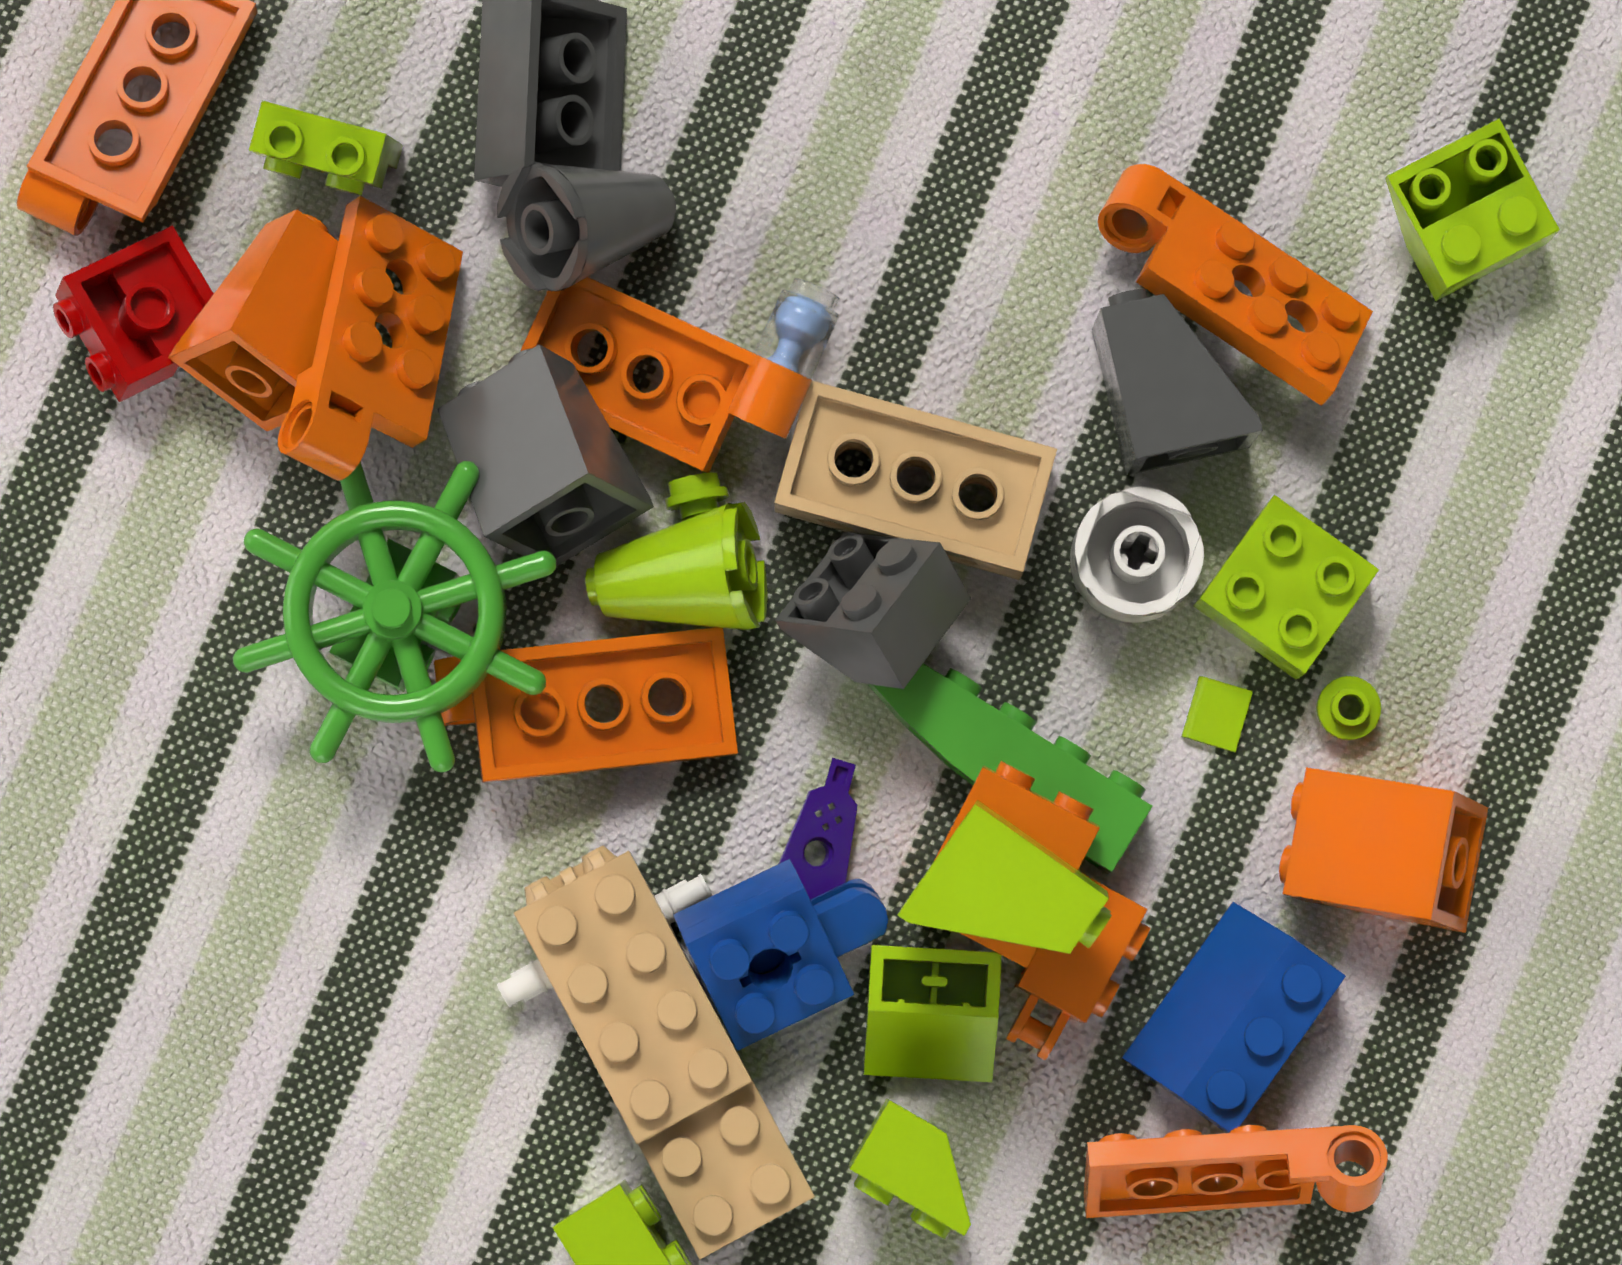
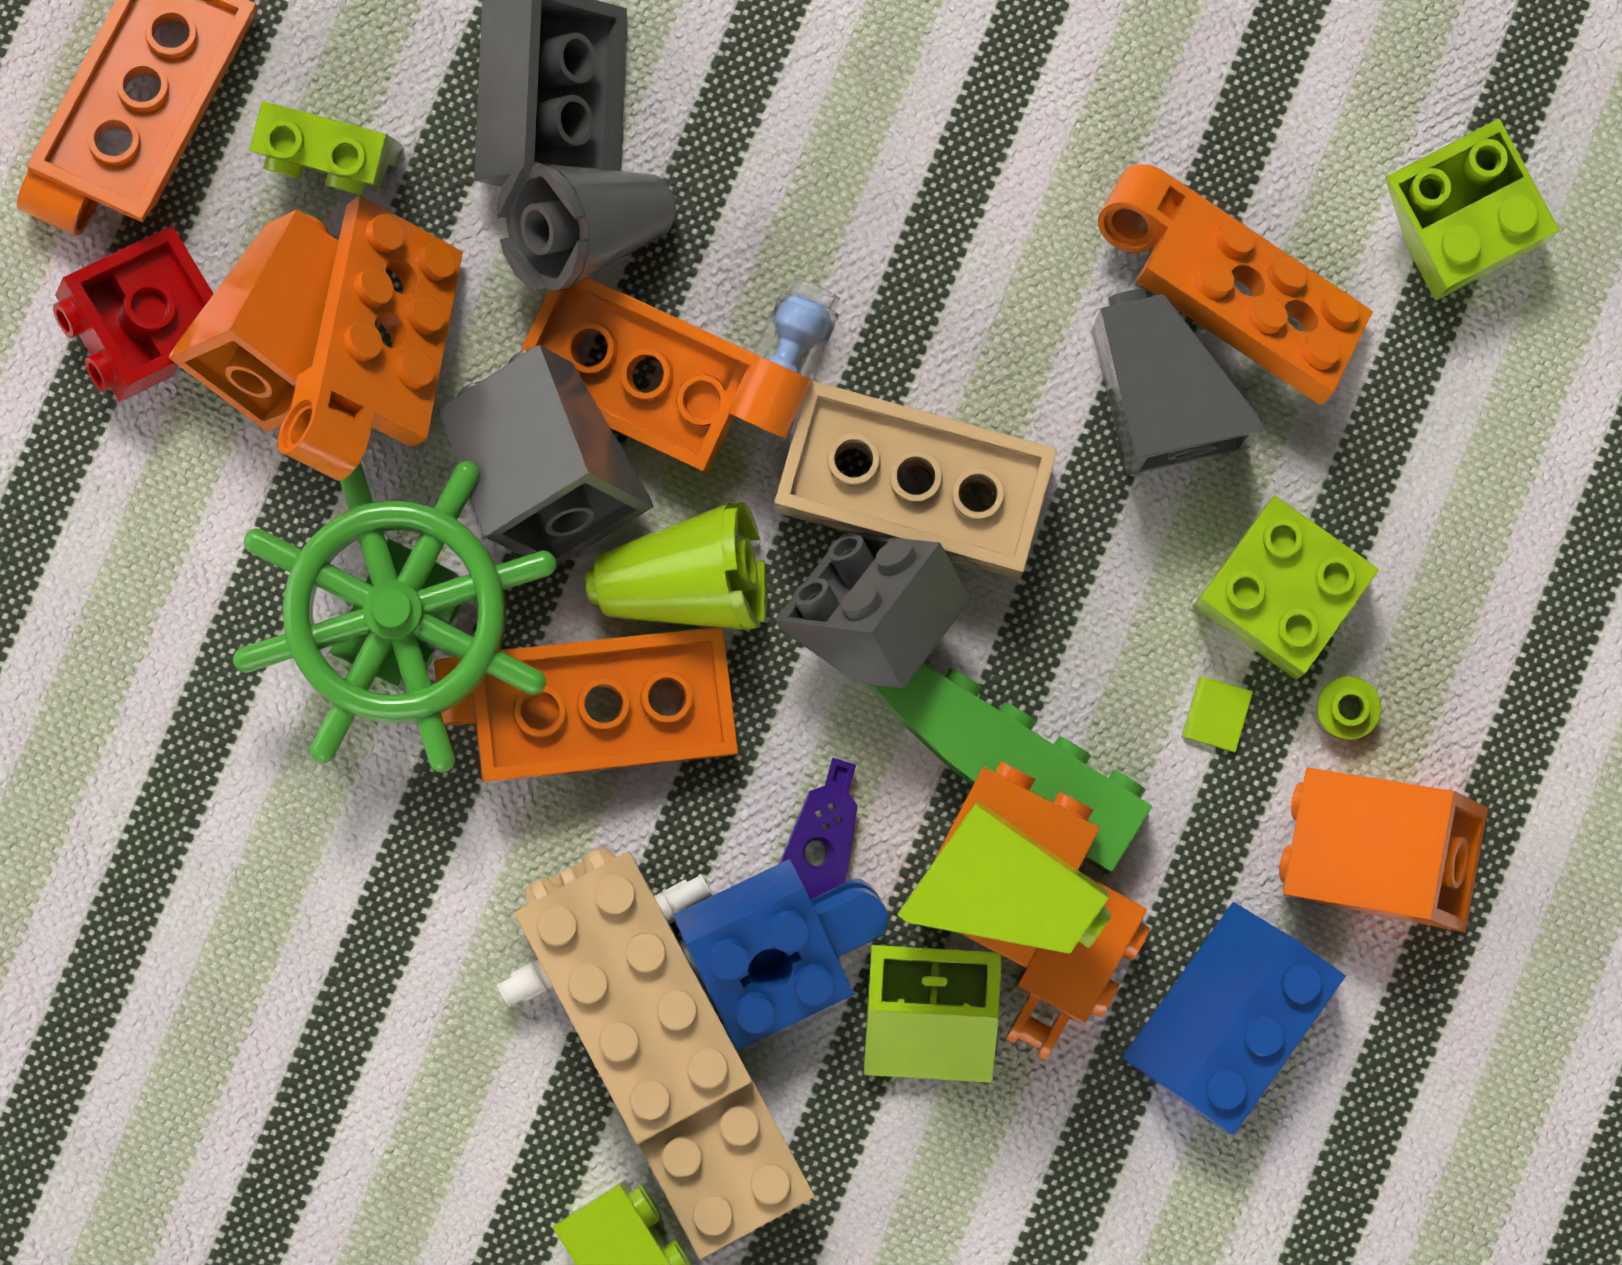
(695, 494): lime plate -> none
(915, 1163): lime slope -> none
(1169, 540): white brick -> none
(1231, 1170): orange hinge -> none

